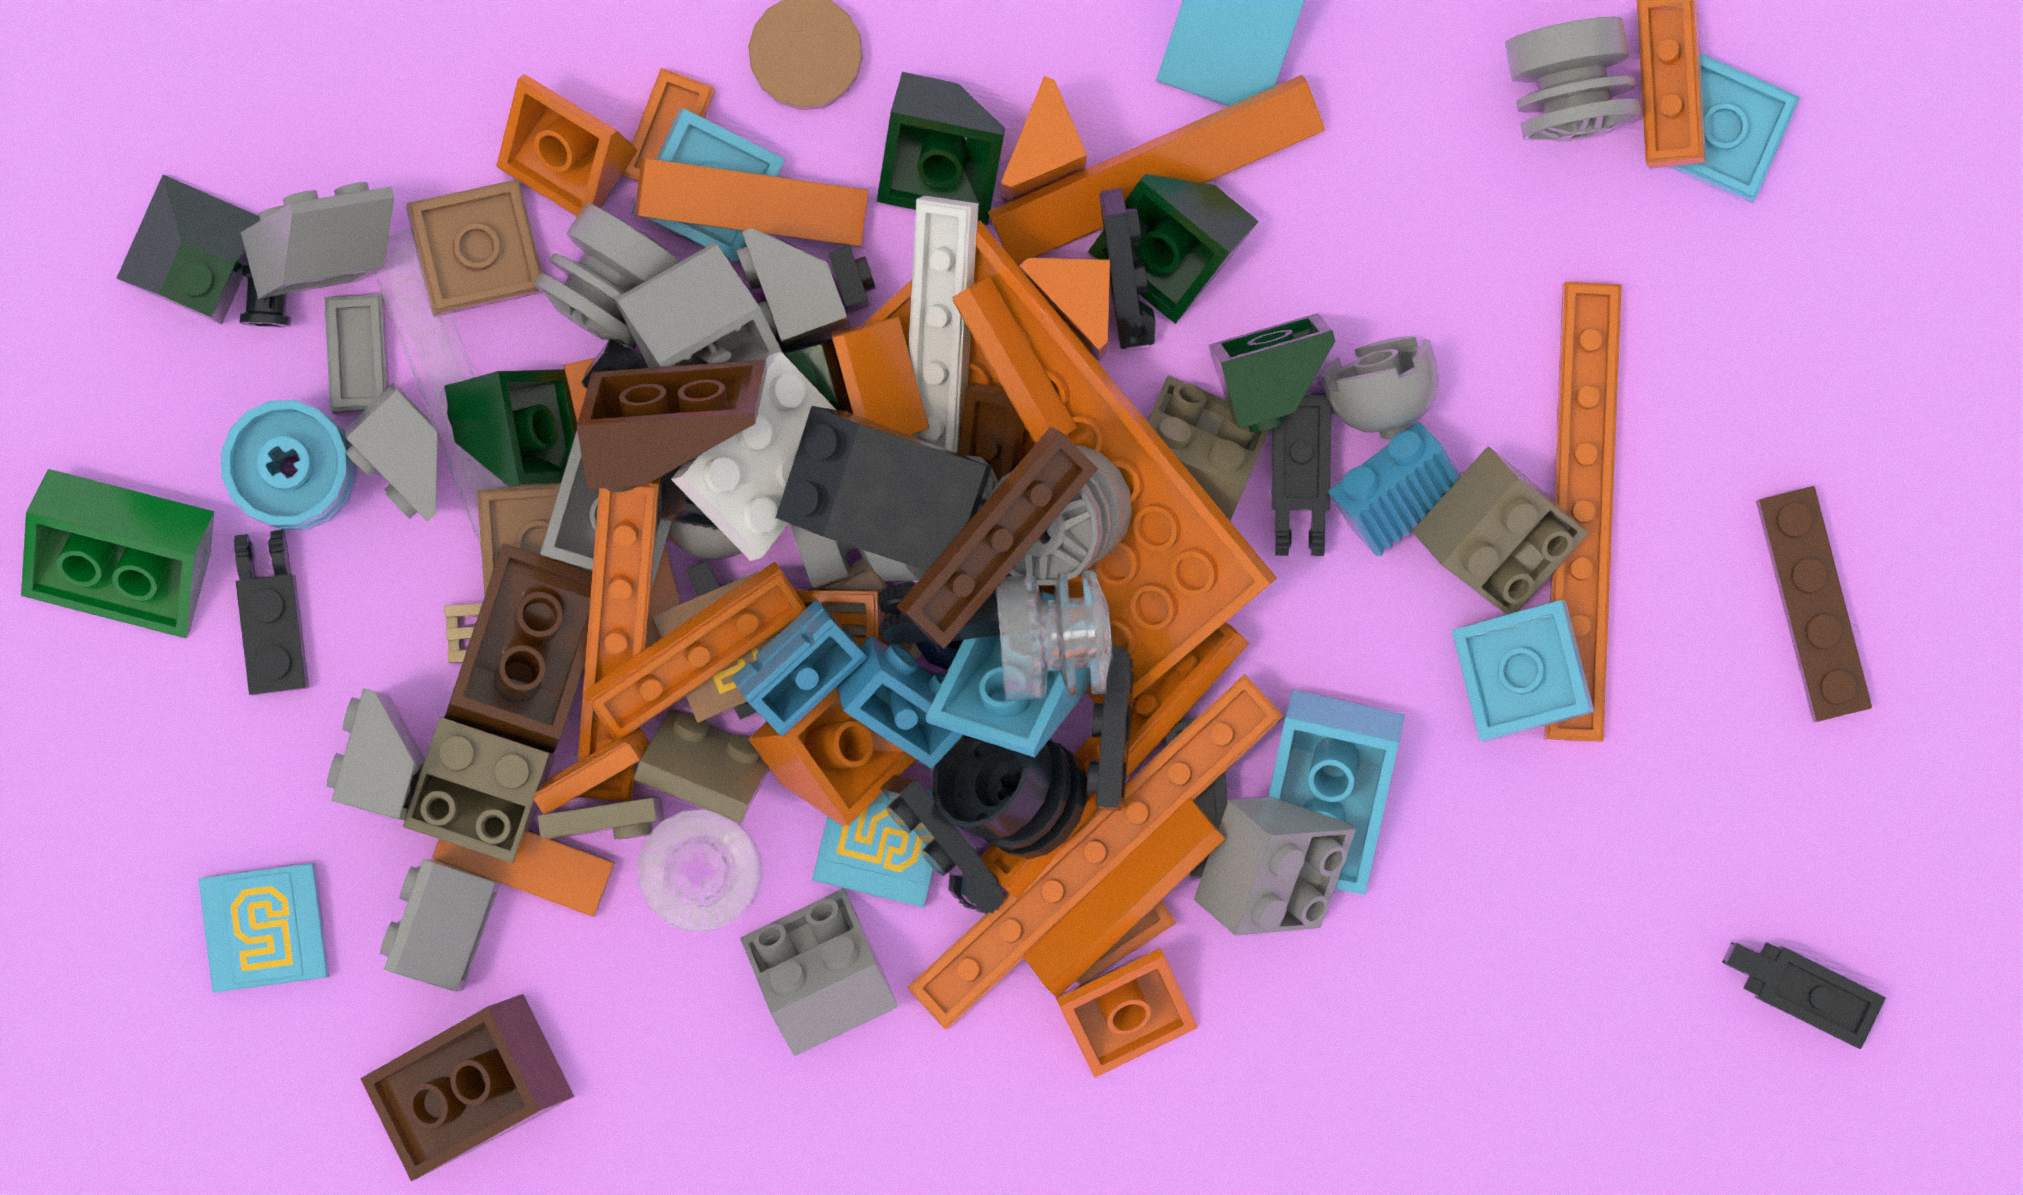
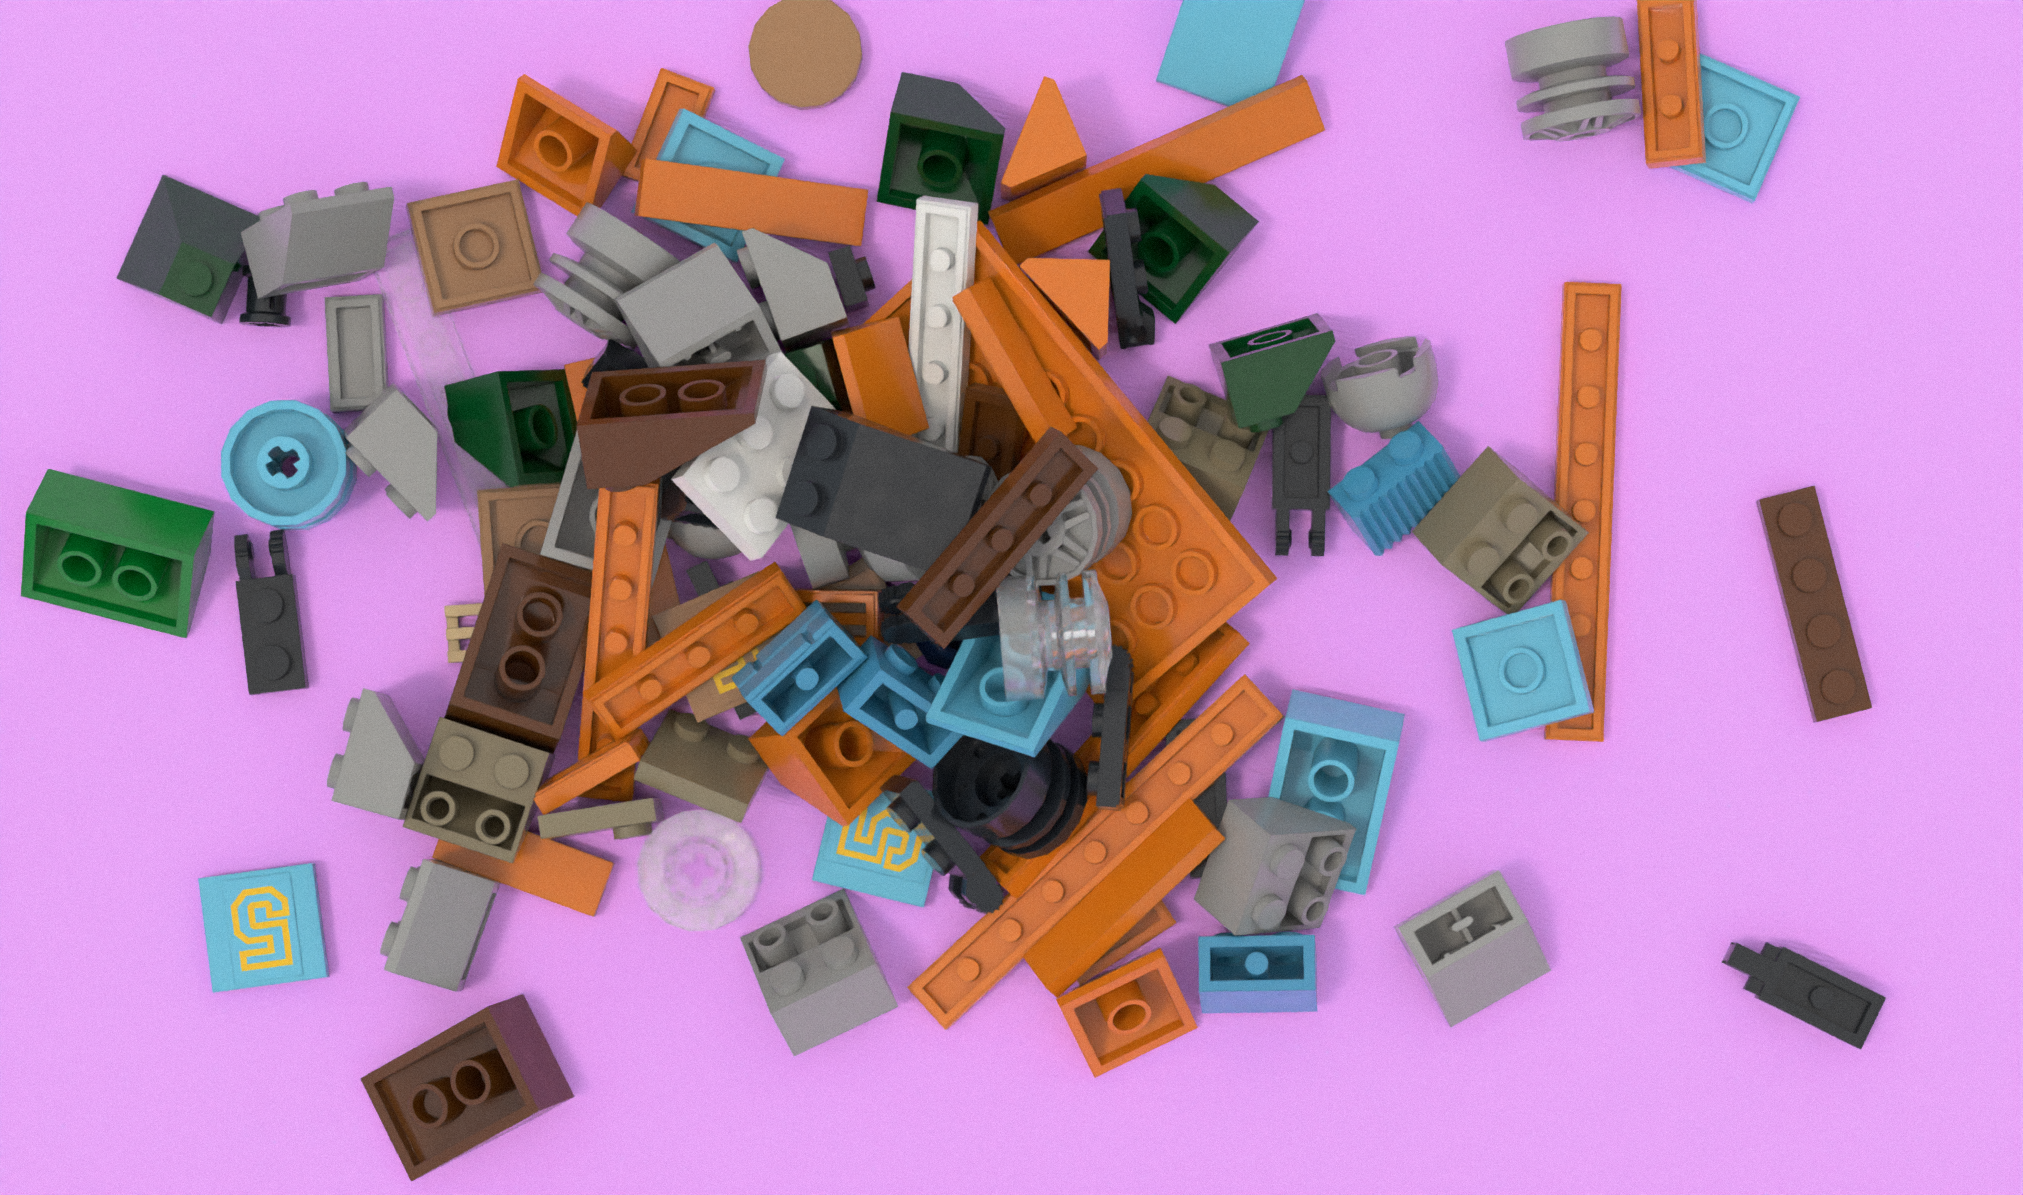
(1257, 973): none -> dark azure brick
(1473, 947): none -> light grey slope

